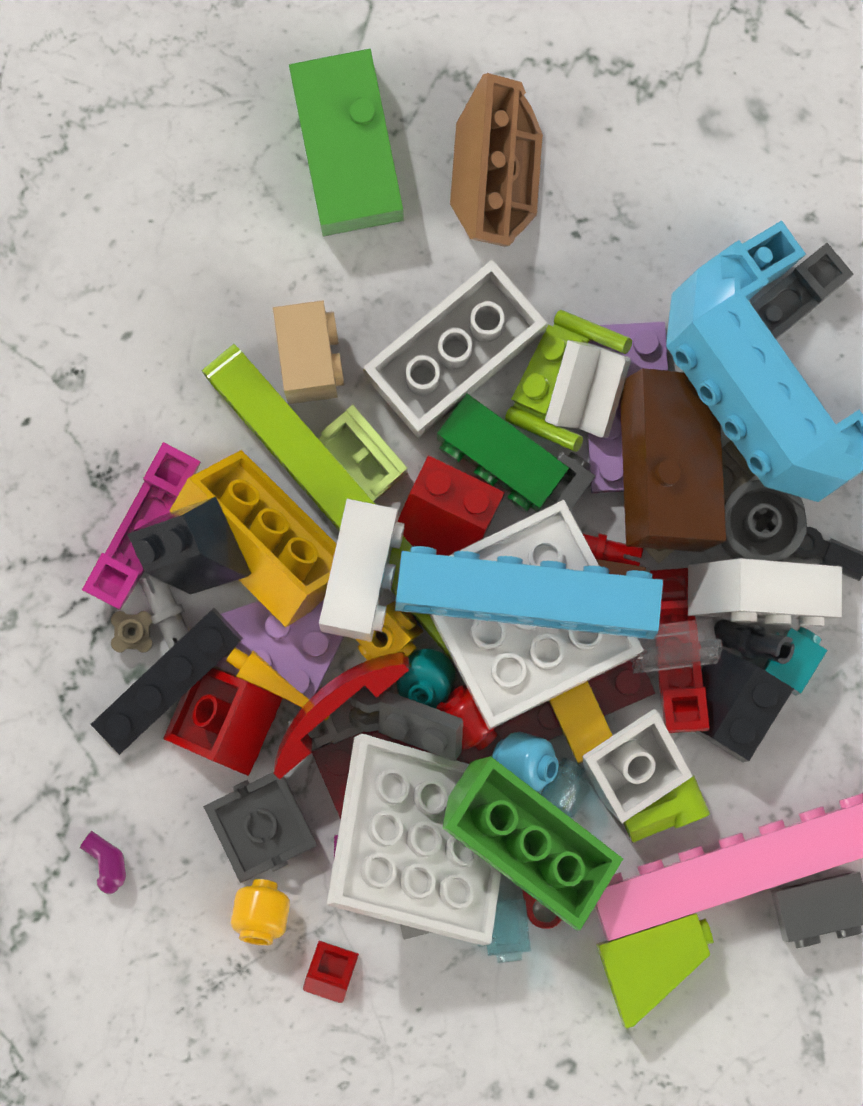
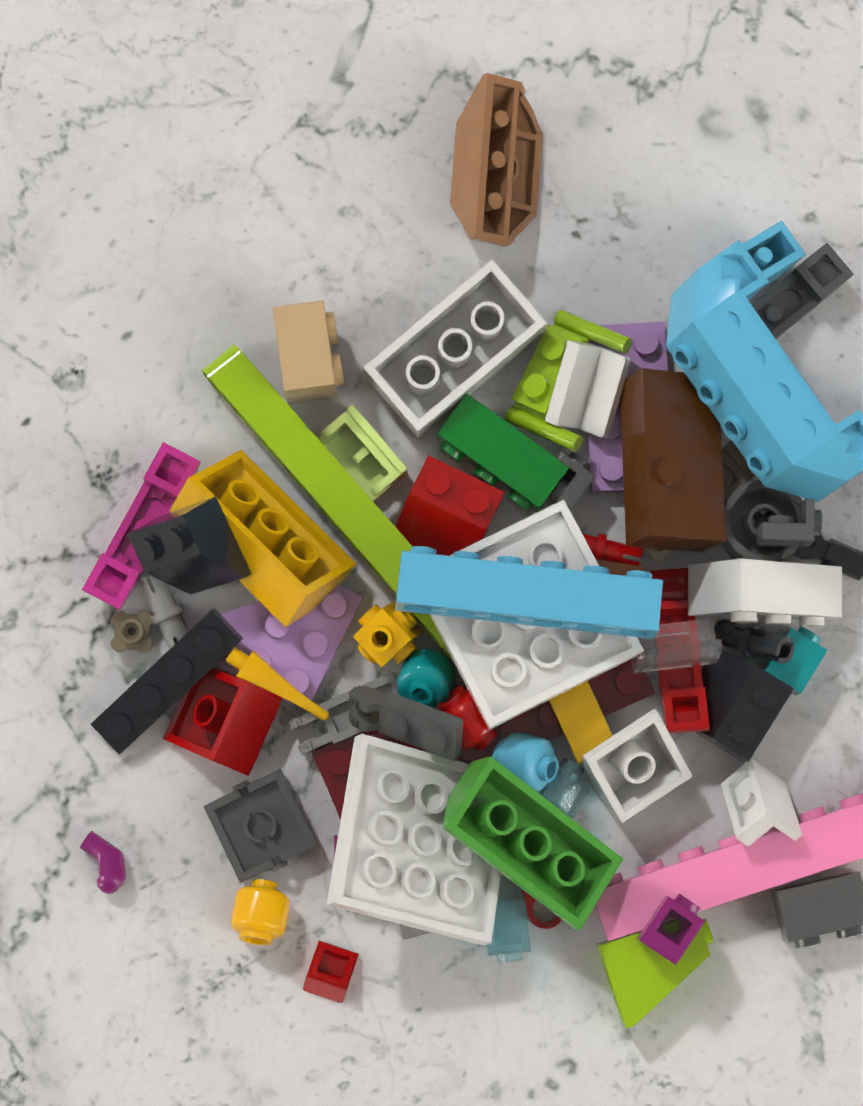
(346, 142): bright green brick -> none
(361, 570): white brick -> none
(374, 674): red slope -> none
(672, 945): none -> magenta brick
(676, 809): lime piece -> none
(759, 802): none -> white panel
(782, 530): none -> dark grey bracket

